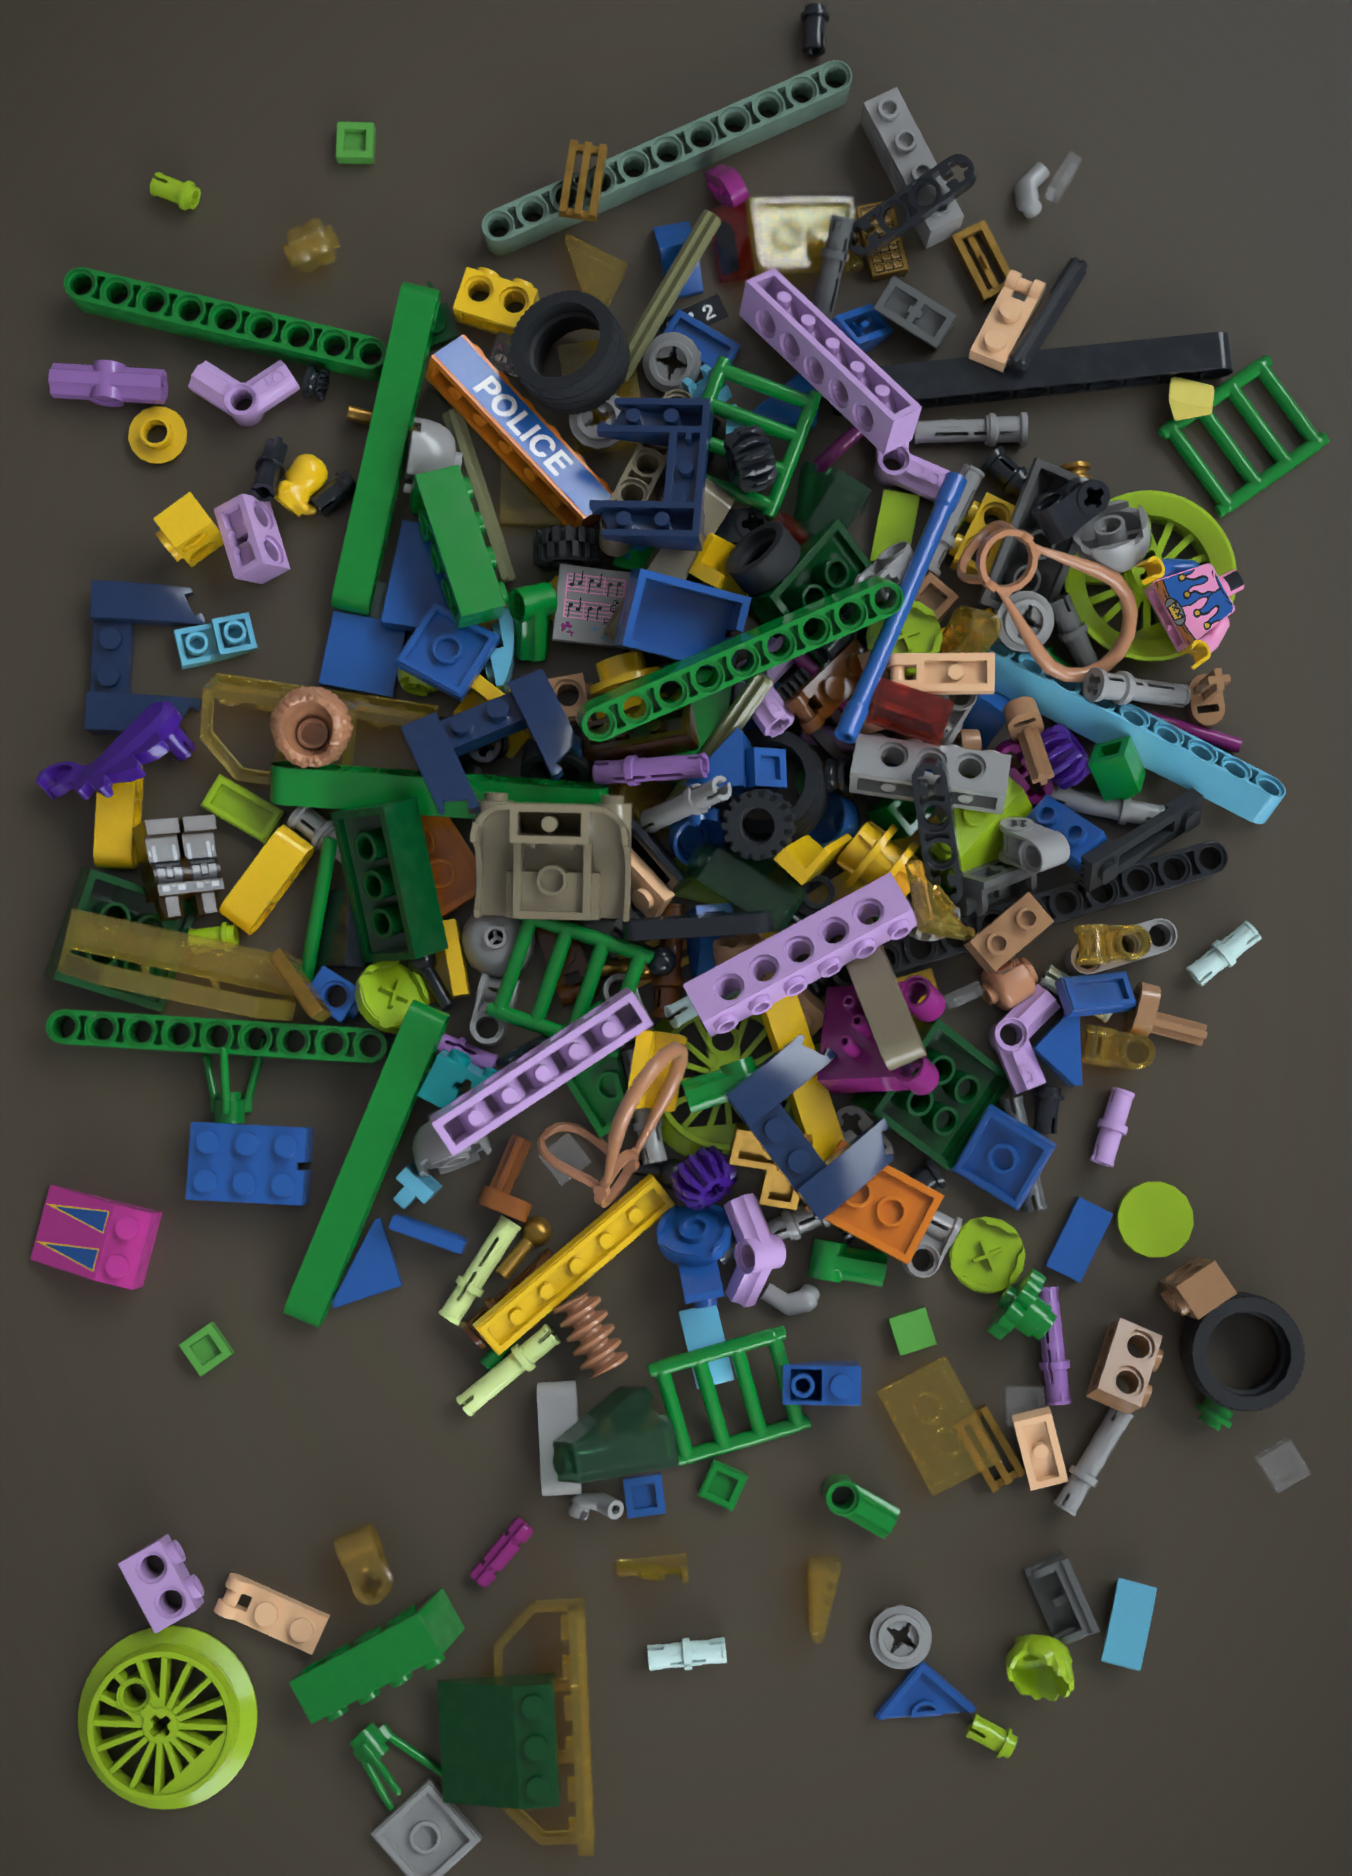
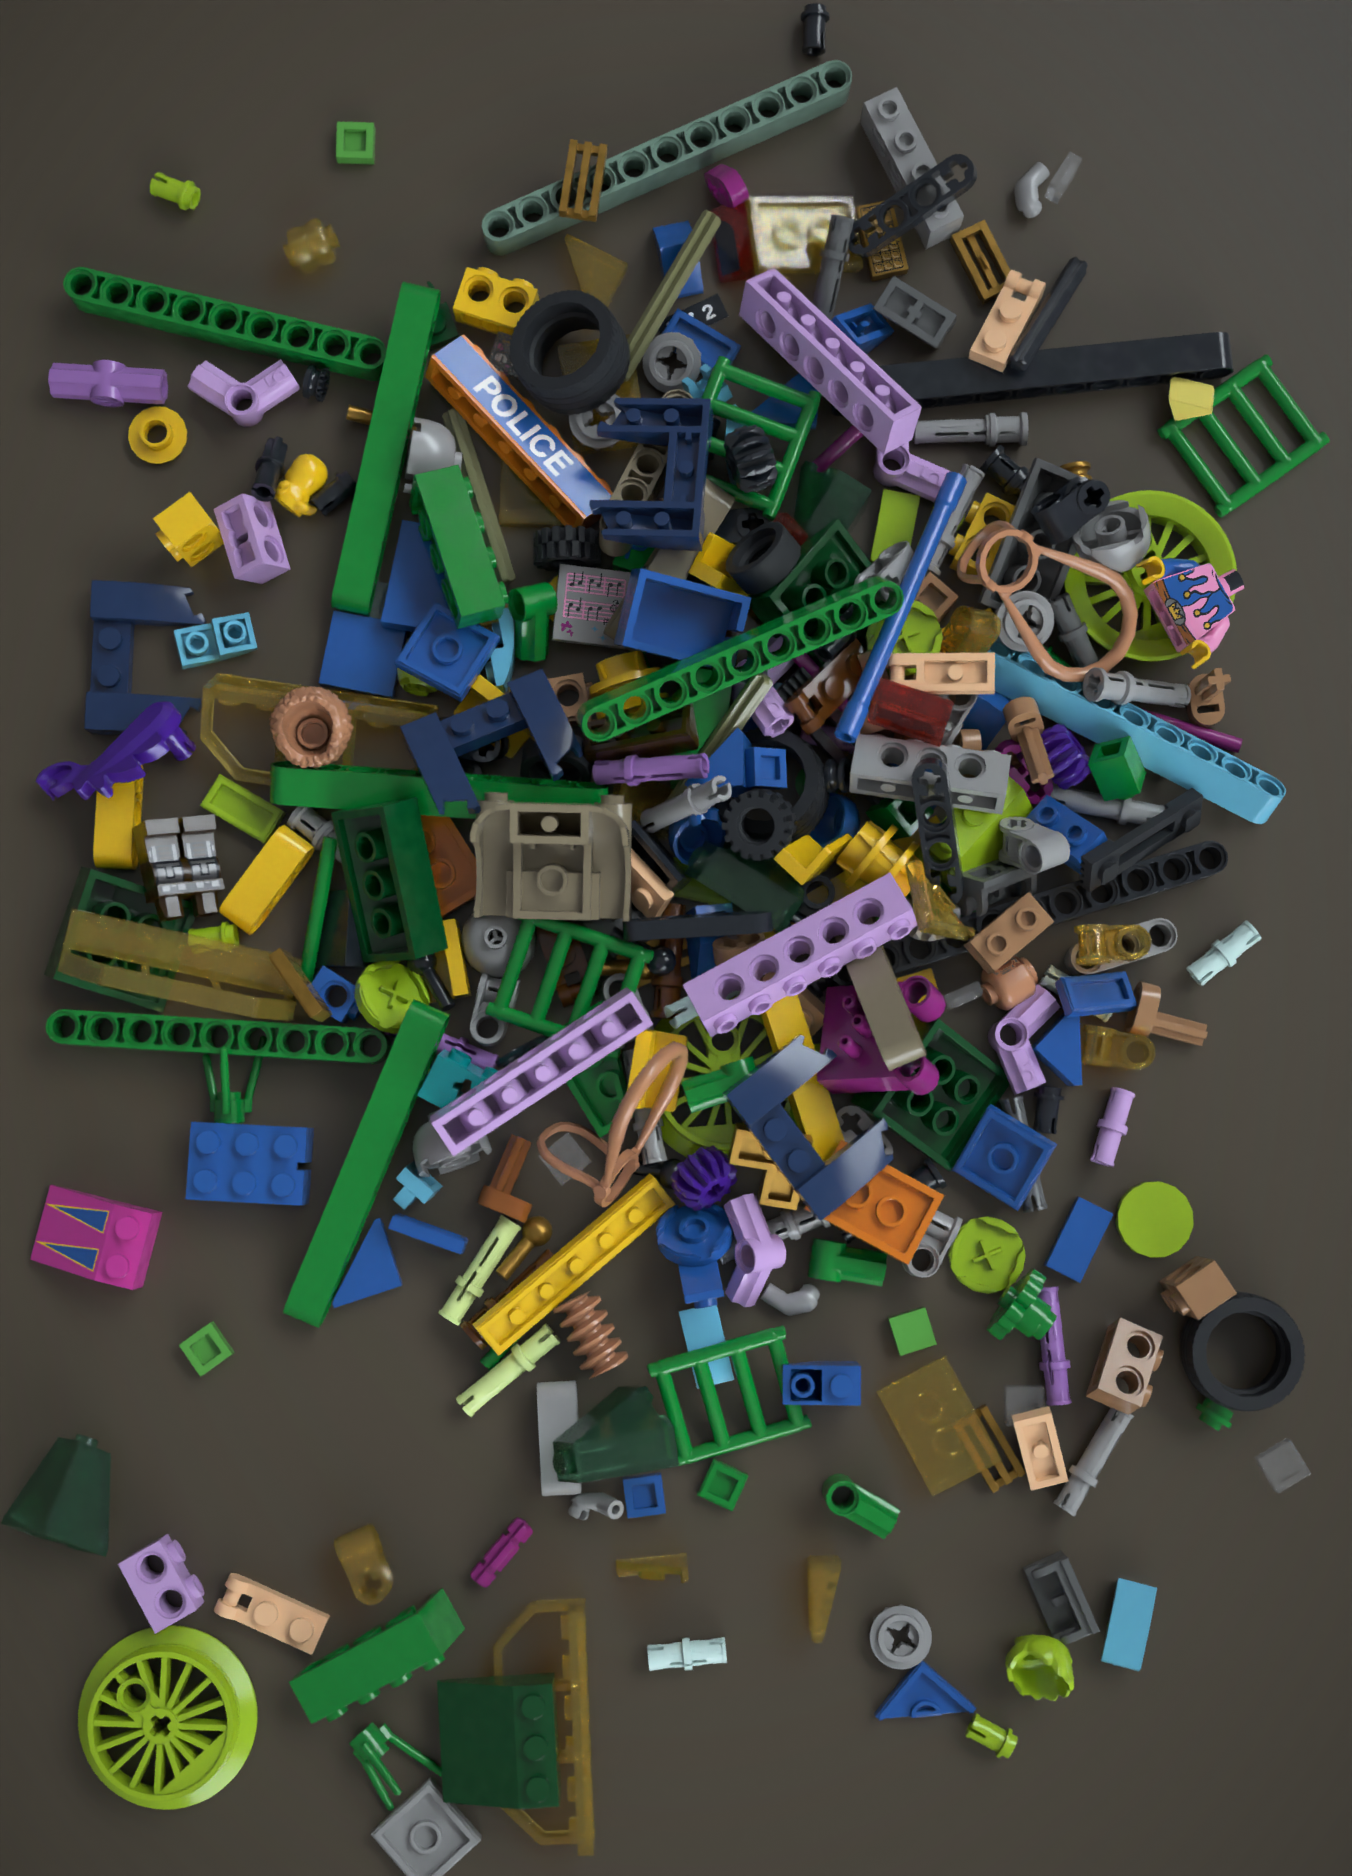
(67, 1497): none -> clear green slope

